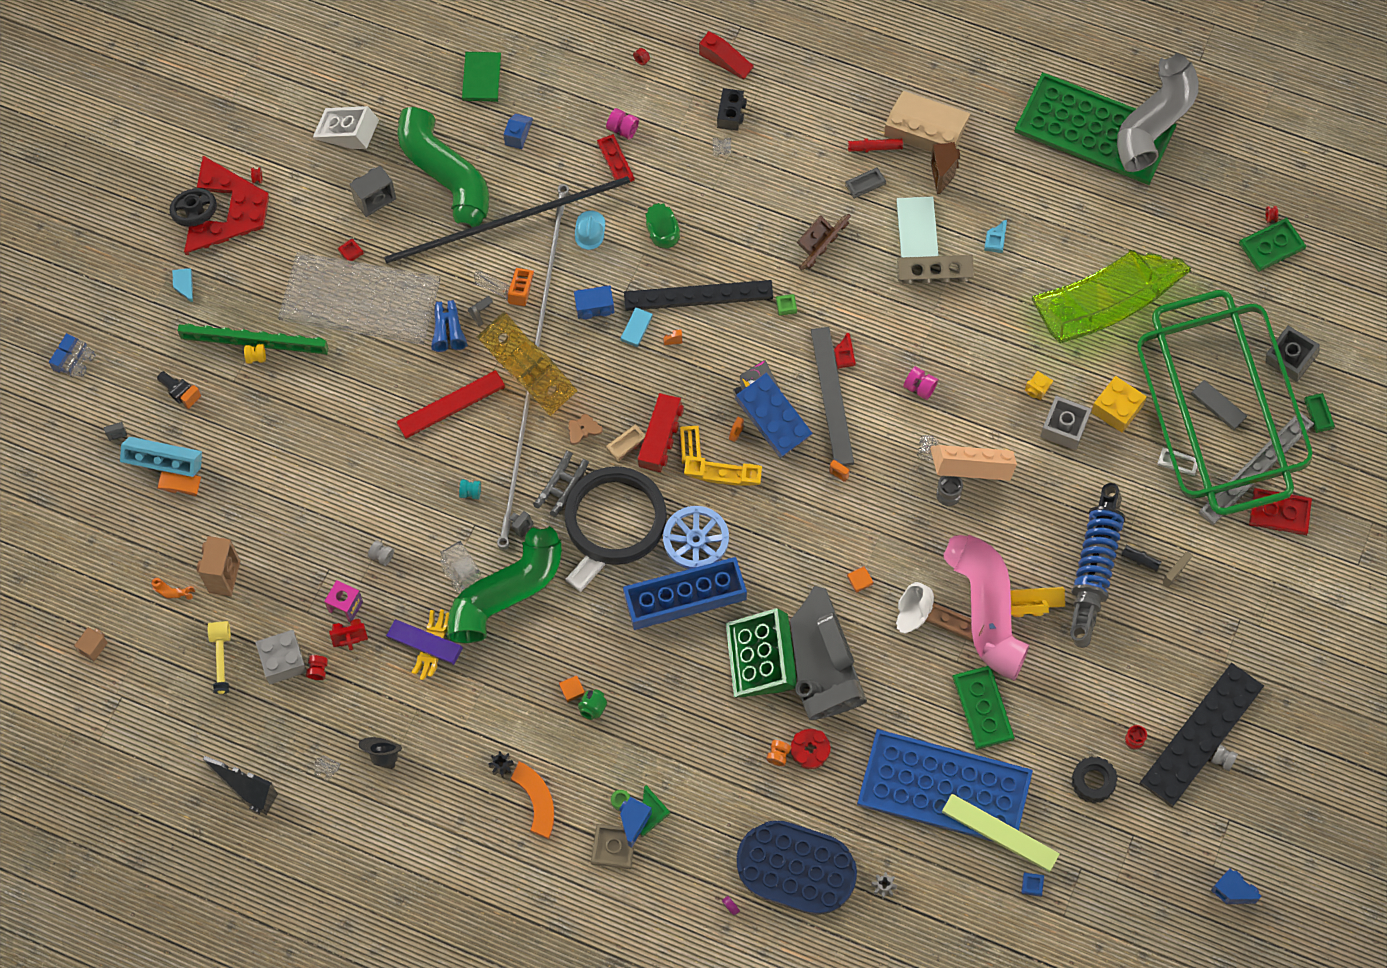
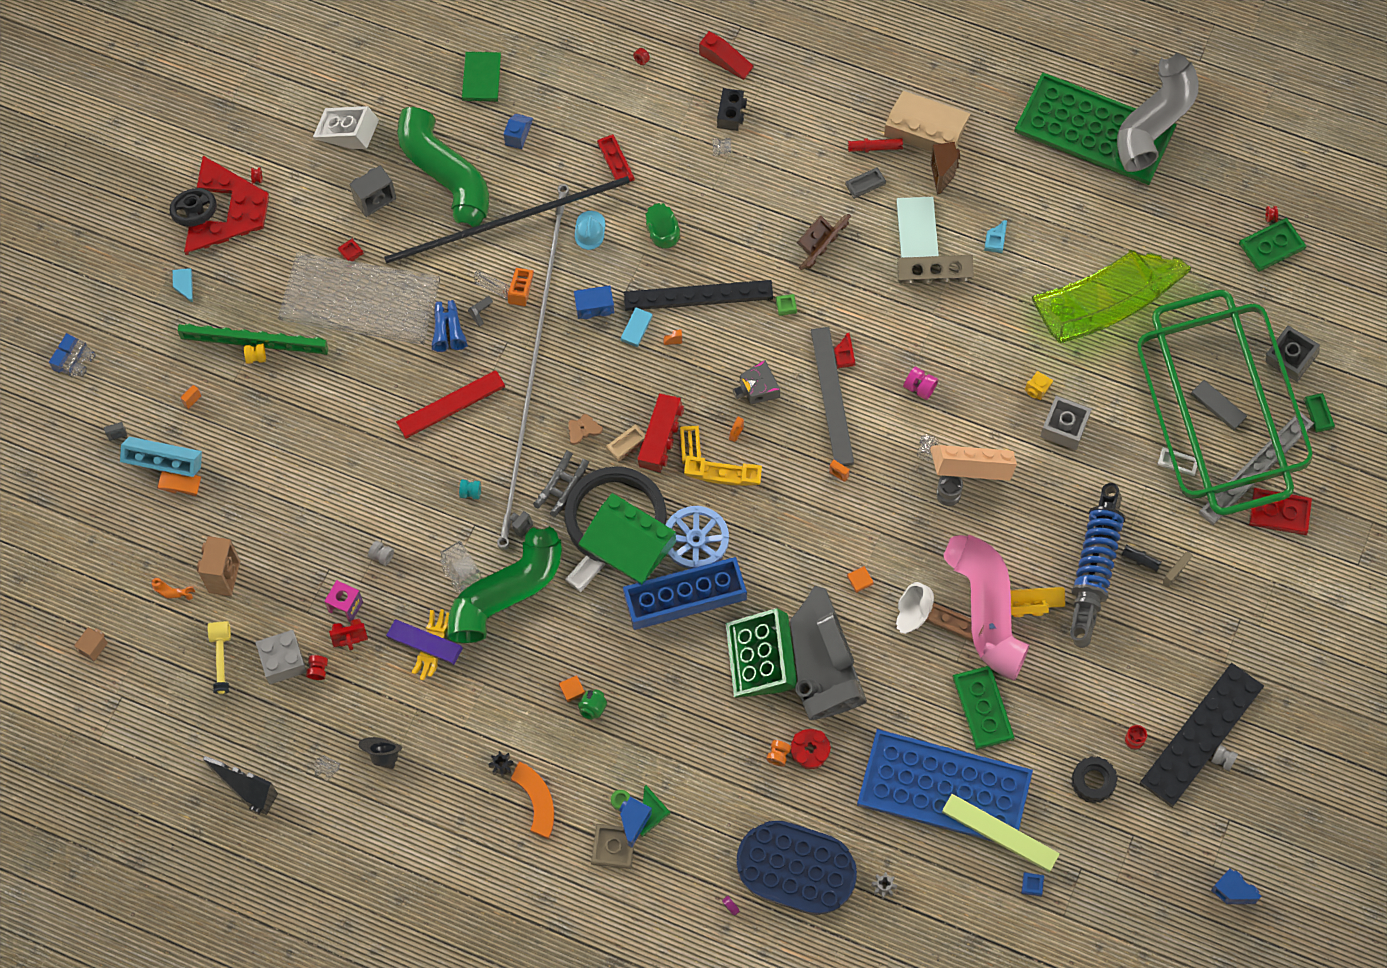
(175, 387): black pin -> none
(527, 363): clear yellow bracket -> none
(623, 124): dark pink wheel -> none
(628, 538): none -> green slope
(773, 415): blue brick -> none
(1118, 404): yellow brick -> none

